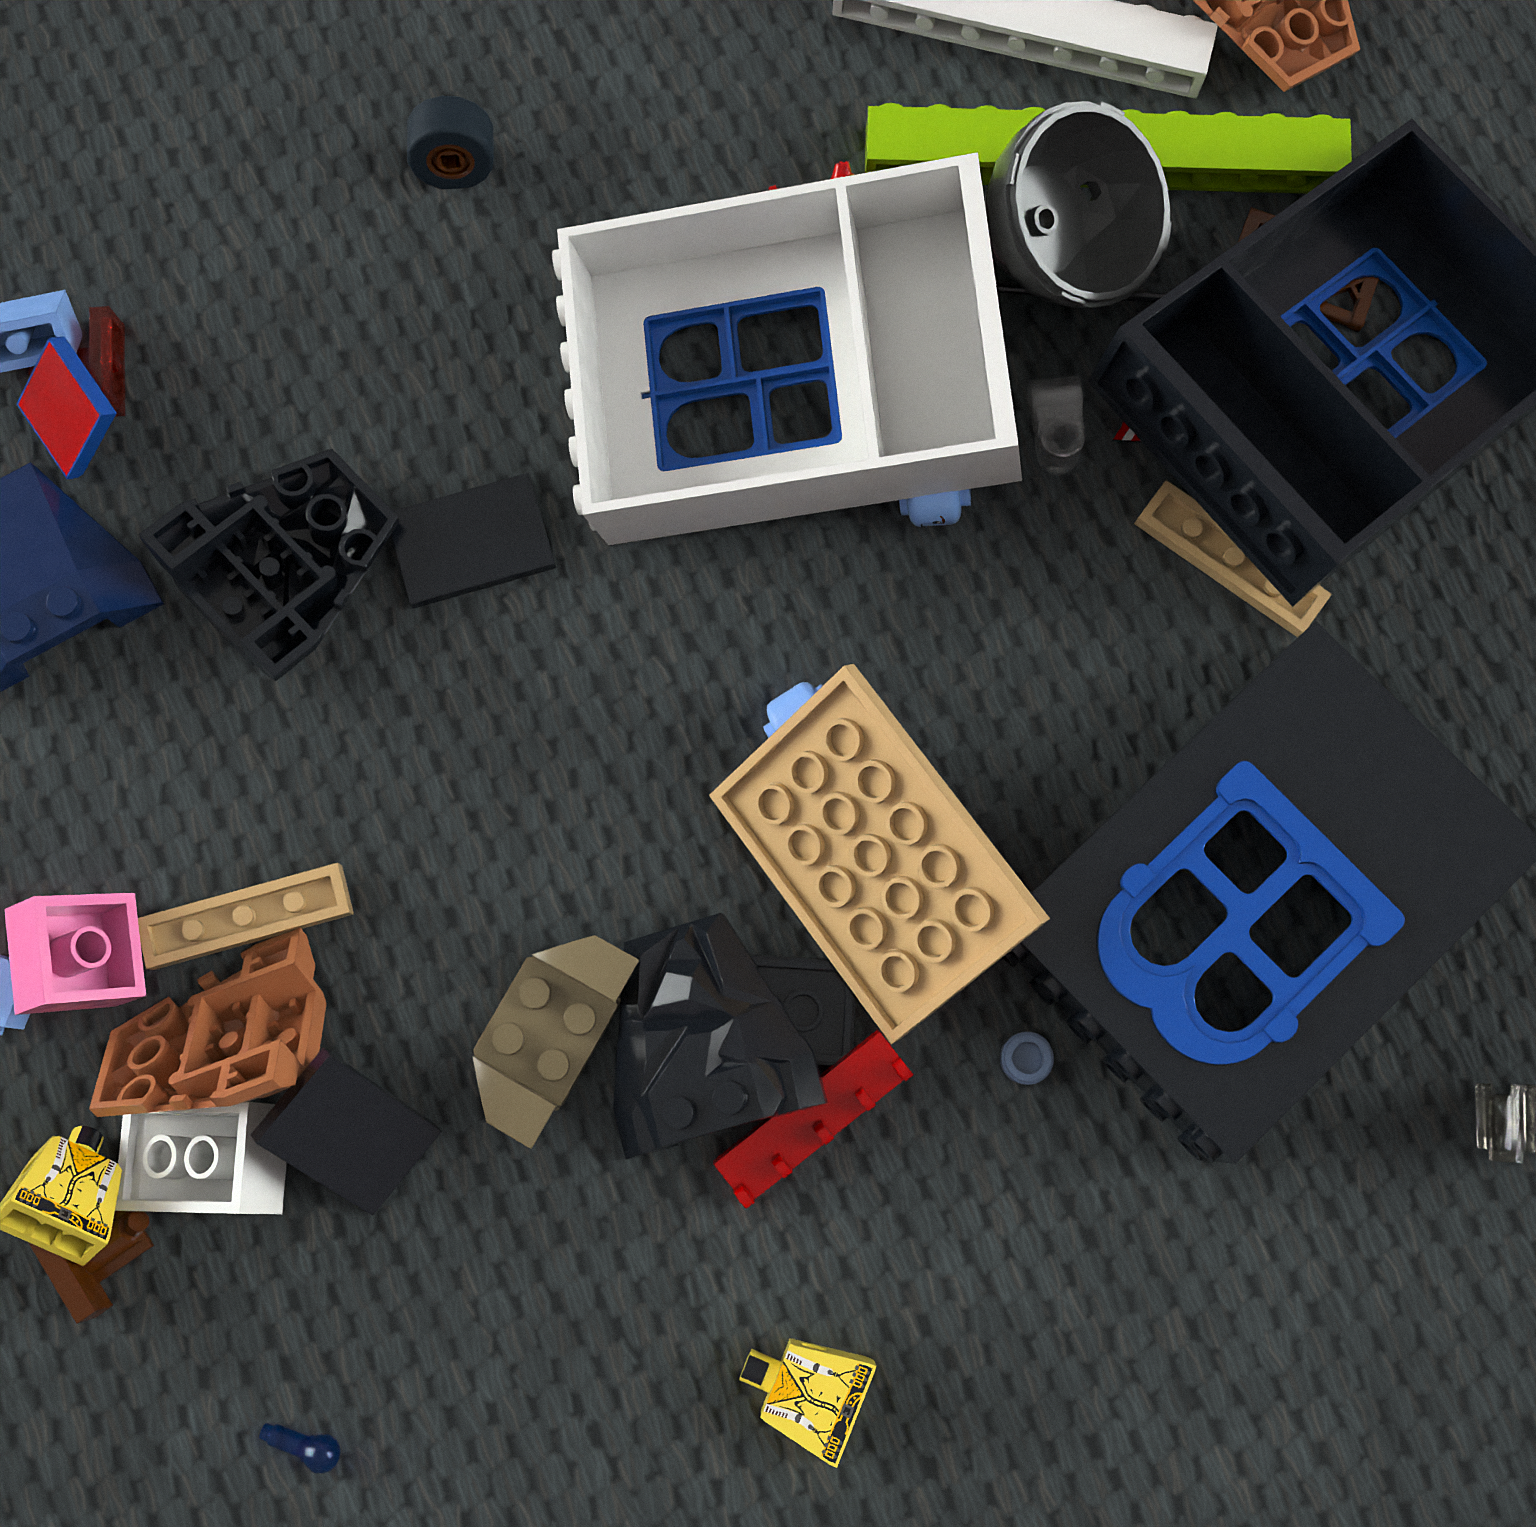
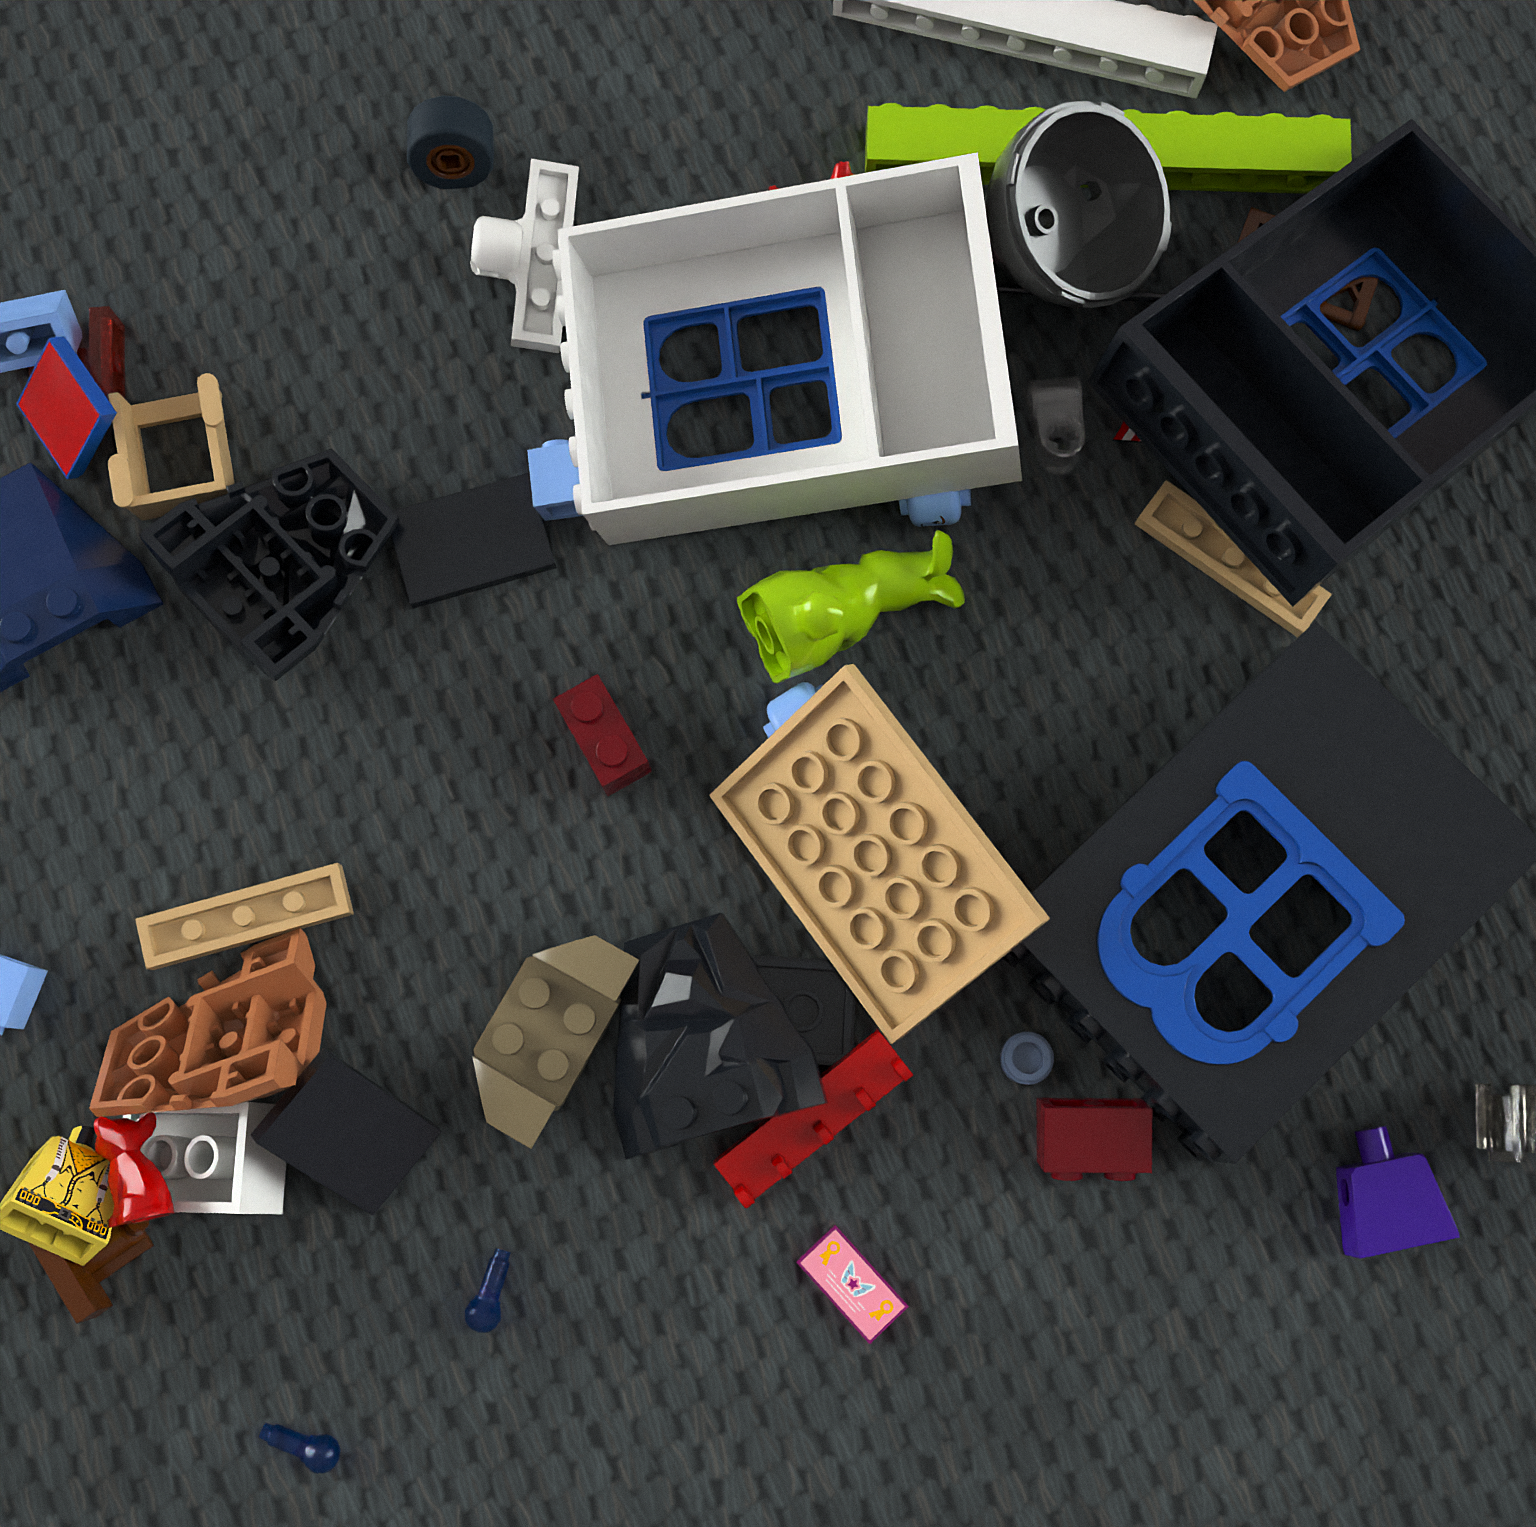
(74, 952): bright pink brick -> none
(128, 467): none -> tan piece
(133, 1179): none -> red animal
(484, 1309): none -> clear blue piece
(524, 250): none -> white plate
(553, 480): none -> light blue brick
(602, 735): none -> dark red brick
(811, 1394): torso -> none
(816, 613): none -> lime animal
(852, 1284): none -> bright pink tile
(1094, 1137): none -> dark red brick
(1389, 1200): none -> dark purple torso

